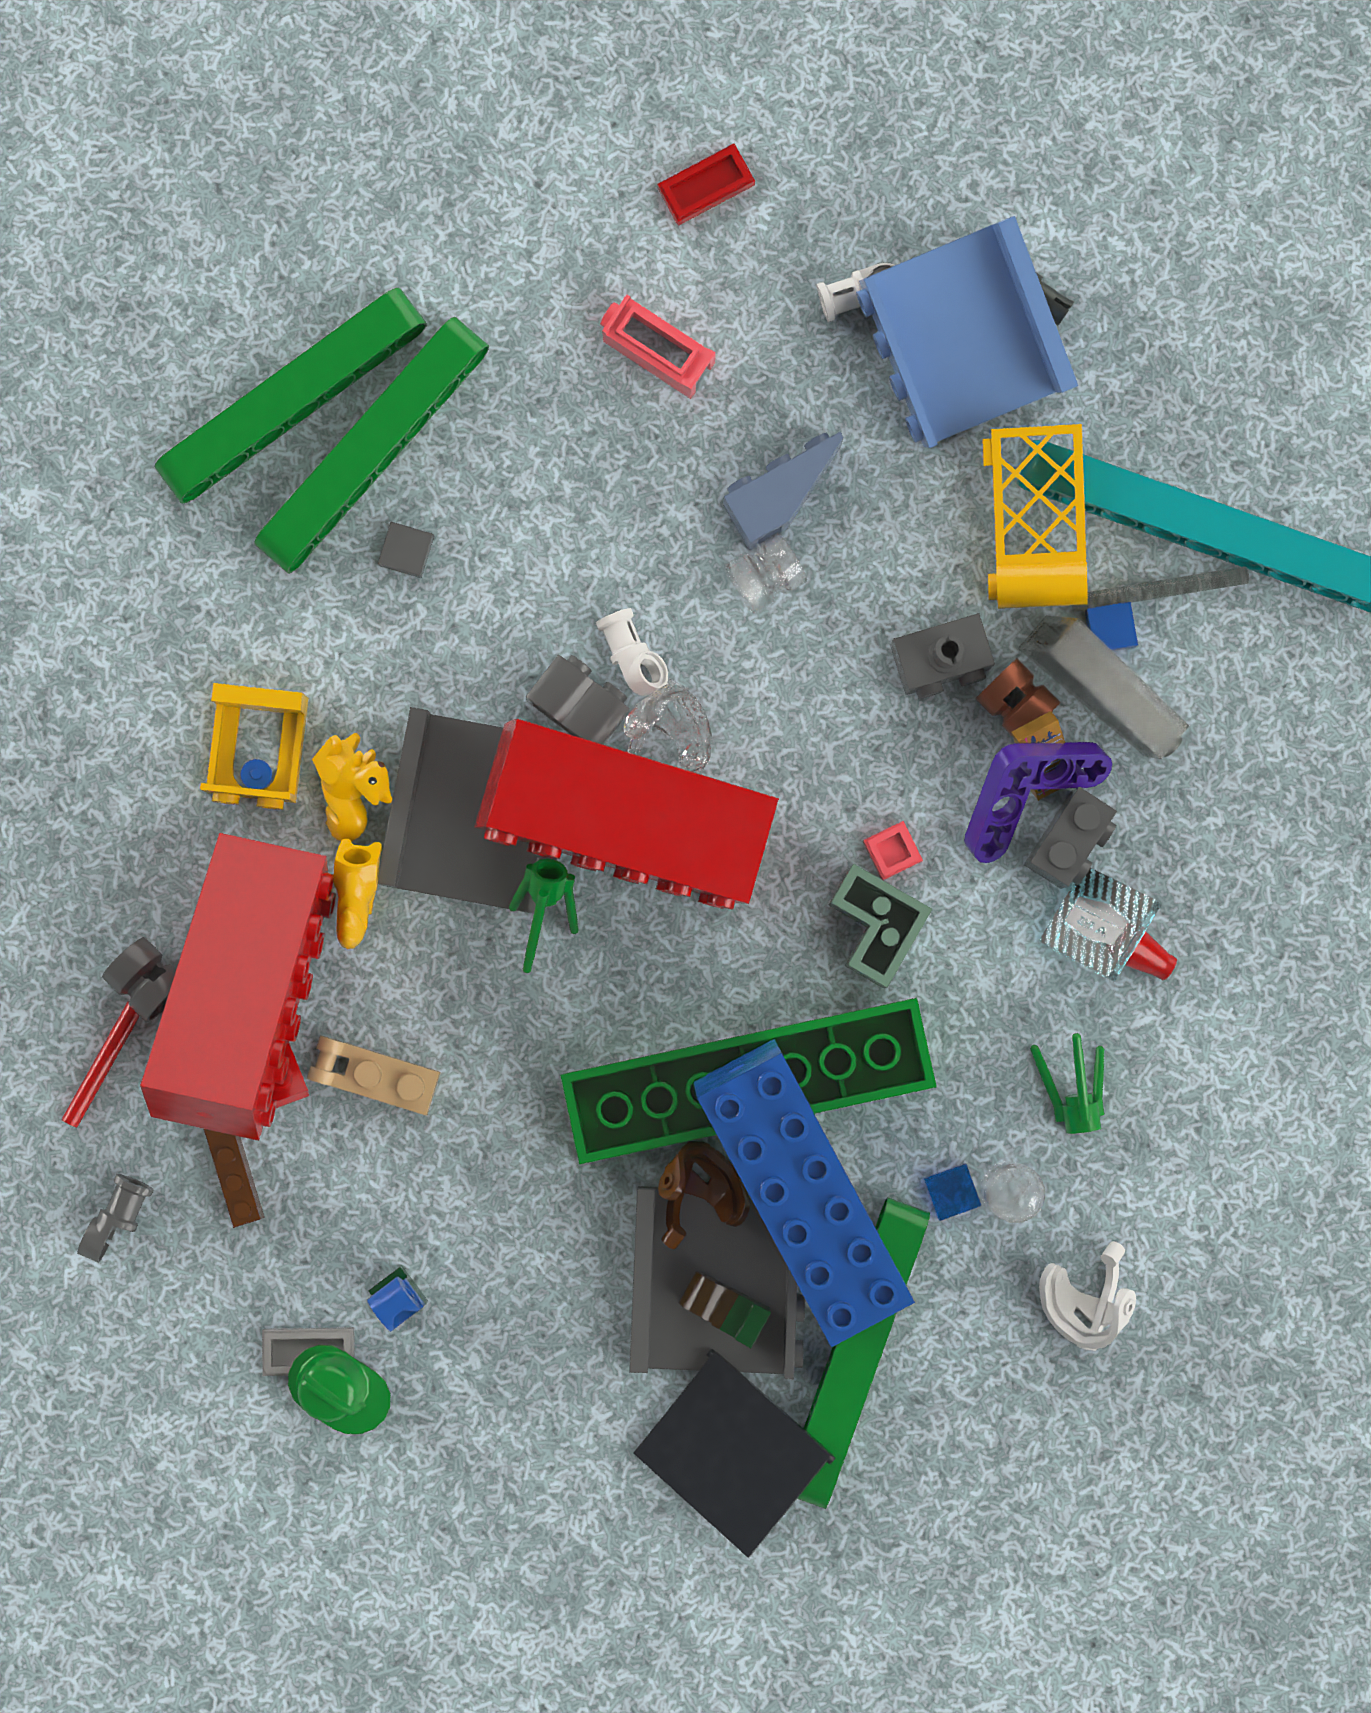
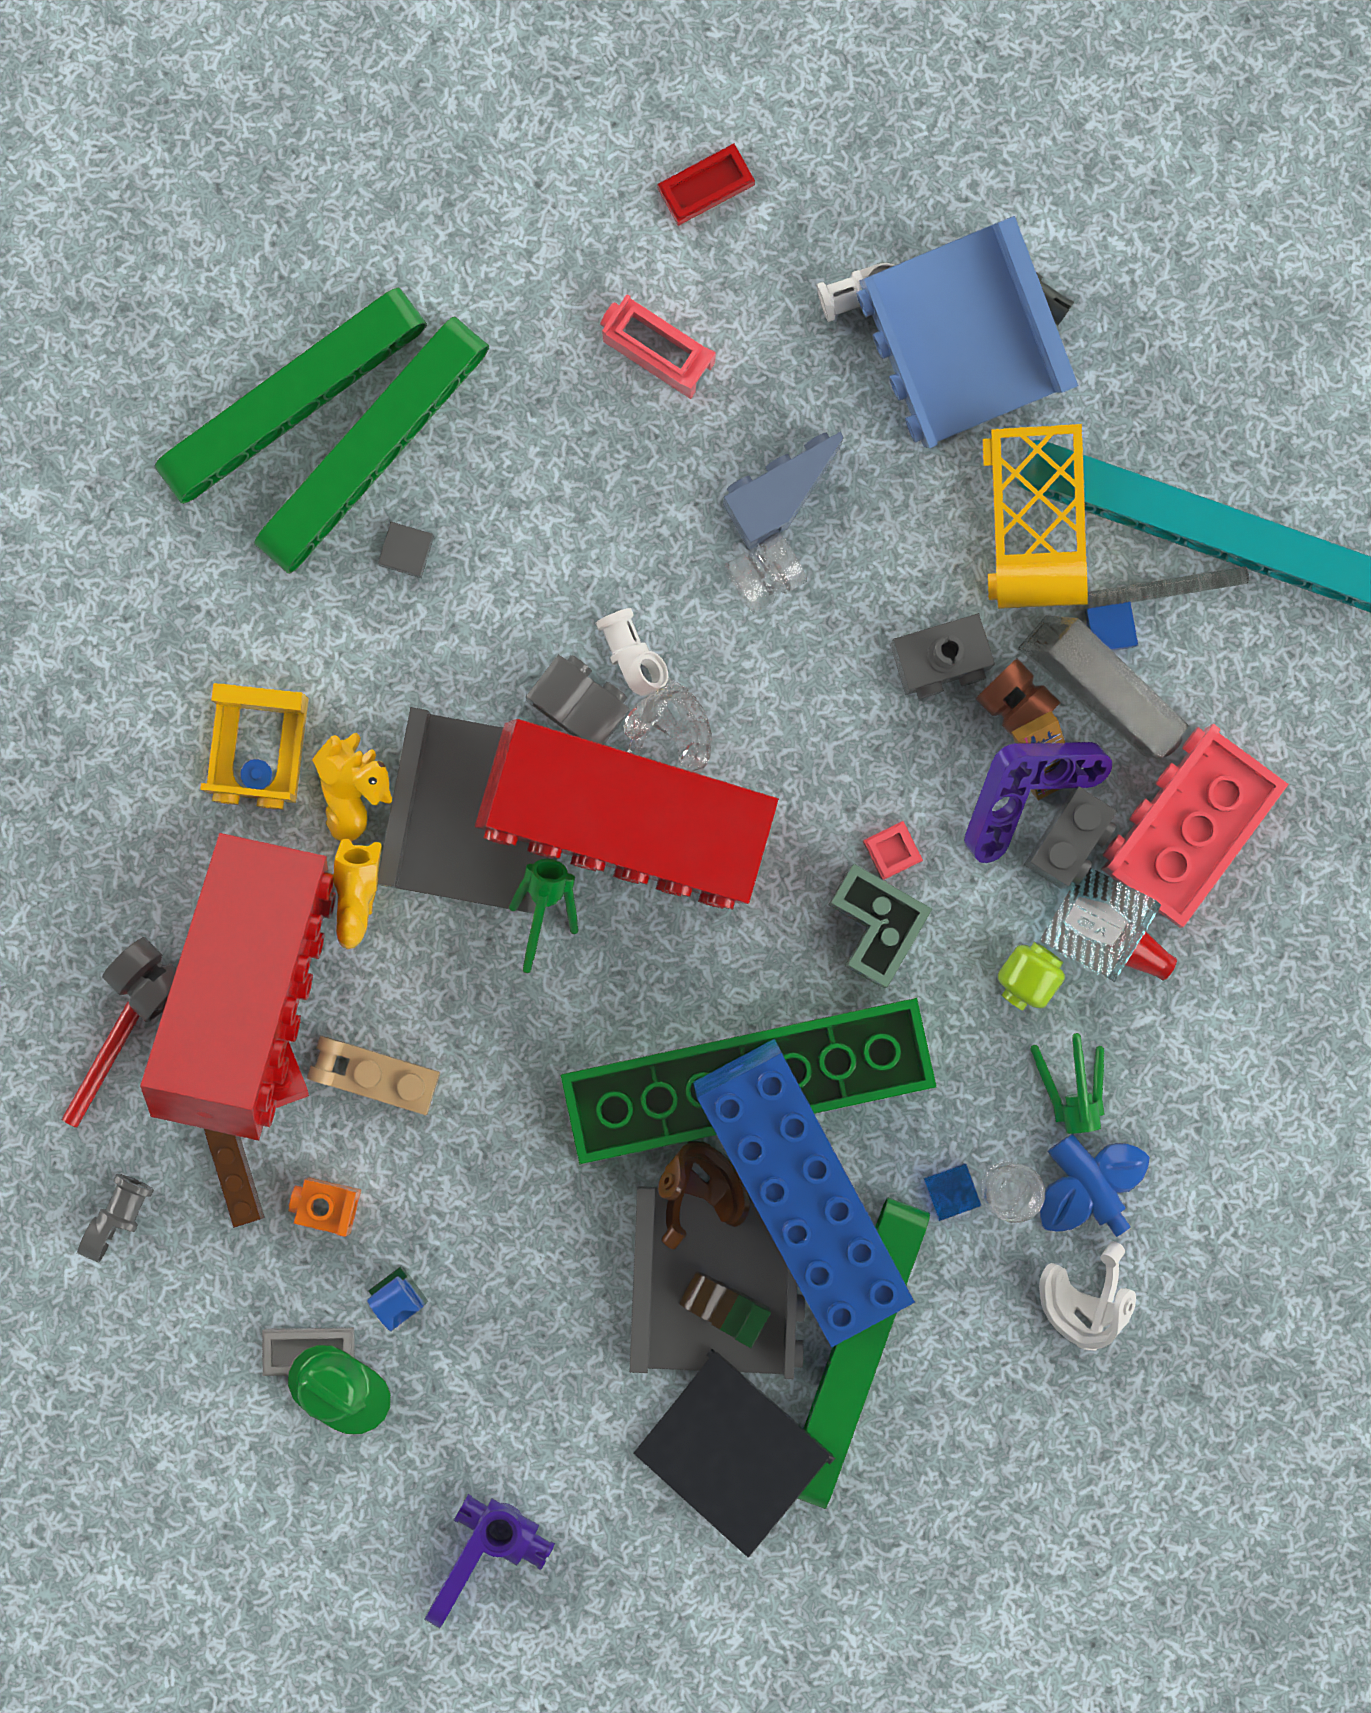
(341, 1200): none -> orange brick
(522, 1544): none -> dark purple piece
(1031, 976): none -> lime head
(1091, 1185): none -> blue plant
(1193, 824): none -> coral bracket

